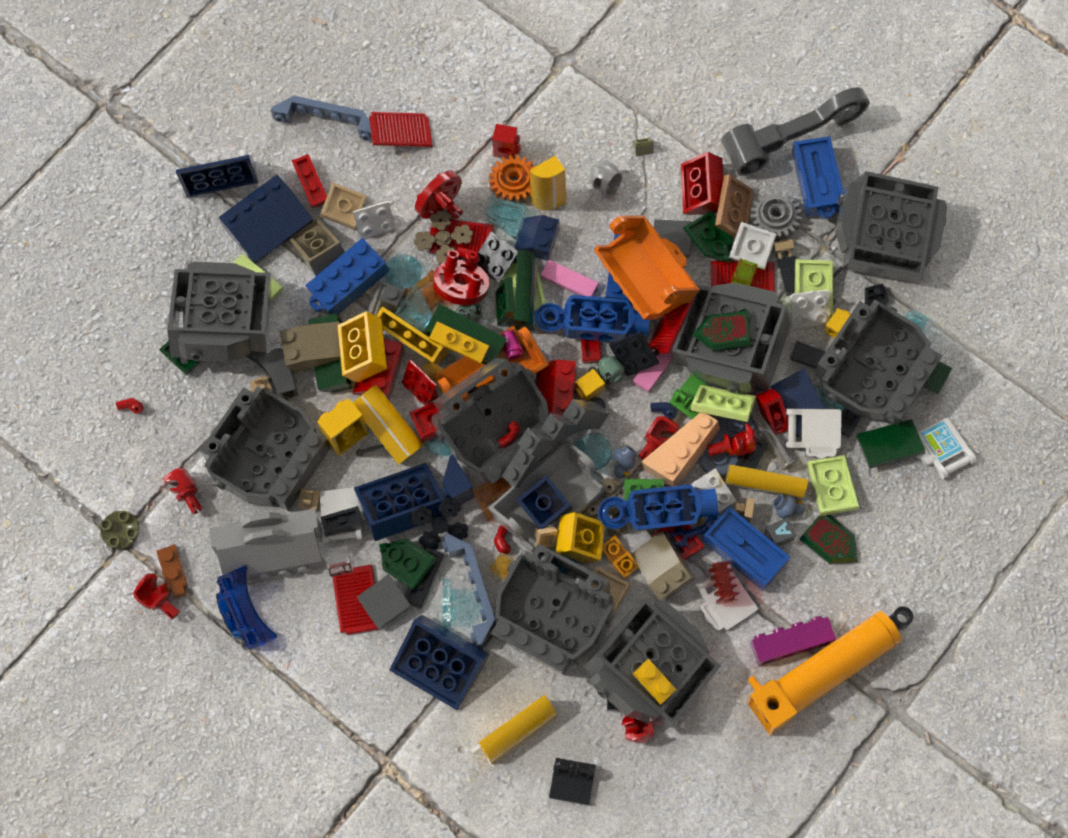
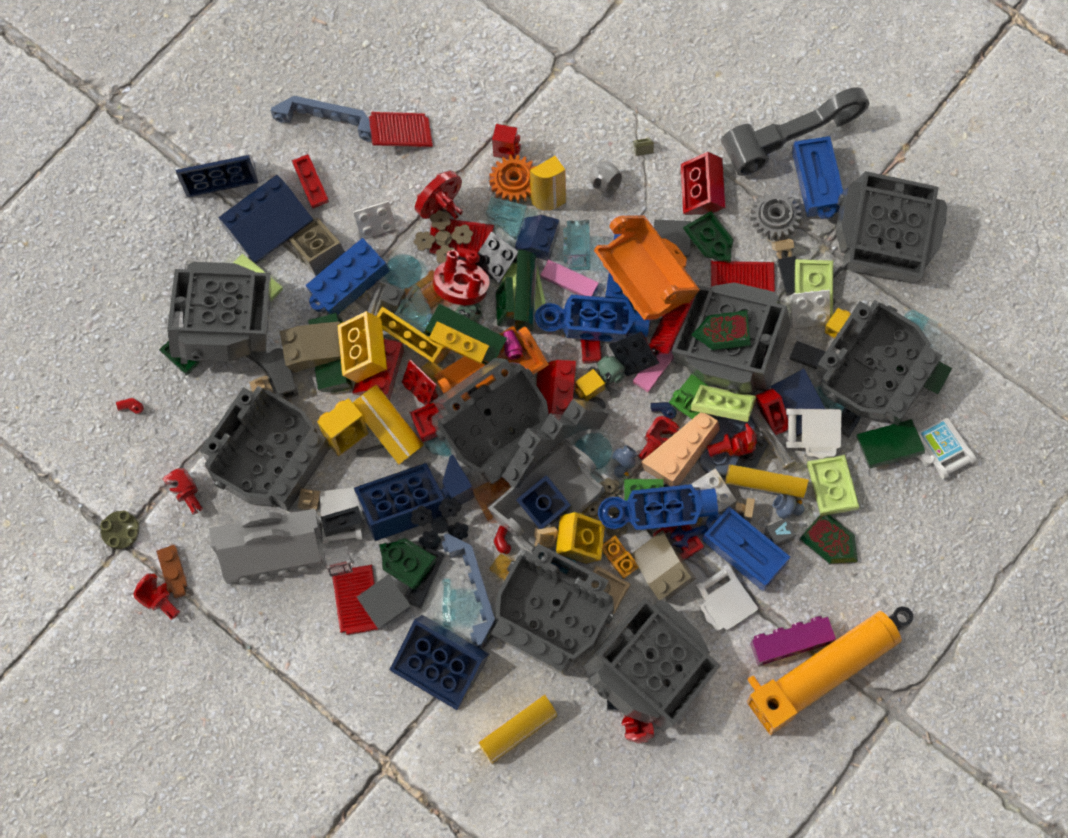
(239, 611): clear blue windscreen -> none
(341, 204): tan tile -> none
(511, 436): red arm -> none
(572, 781): black hinge -> none
(577, 245): none -> clear light blue piece
(654, 681): yellow plate -> none
(723, 582): clear red piece -> none
(733, 205): medium nougat plate -> none
(744, 272): clear neon green brick -> none
(752, 245): white tile -> none
(875, 293): black piece -> none

